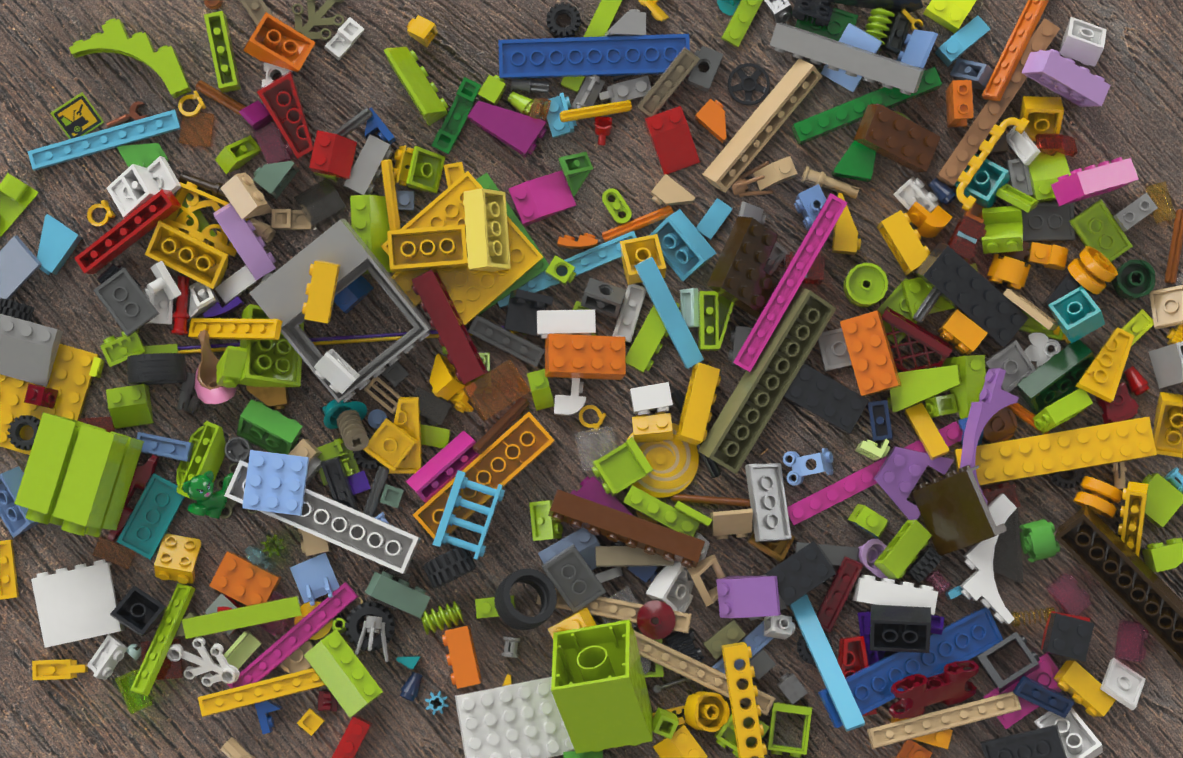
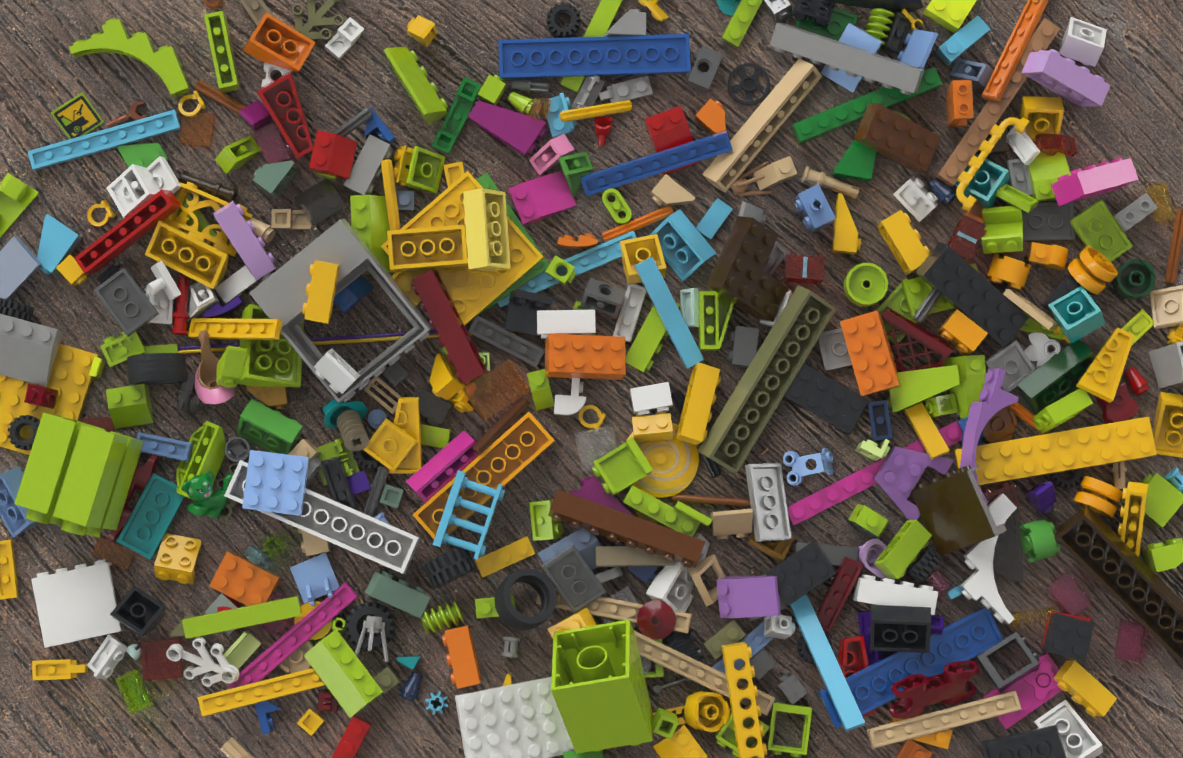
(71, 271): none -> yellow brick
(162, 639): lime tile -> none
(245, 196): tan slope -> none
(387, 679): none -> olive brick
(505, 556): none -> yellow plate
(550, 153): none -> bright pink slope
(656, 163): none -> blue plate
(668, 82): dark tan tile -> none
(790, 282): dark pink plate -> none
(928, 223): light orange brick -> none
(1042, 497): none -> dark purple slope
(1043, 696): dark blue plate -> none
(1123, 684): white tile -> none

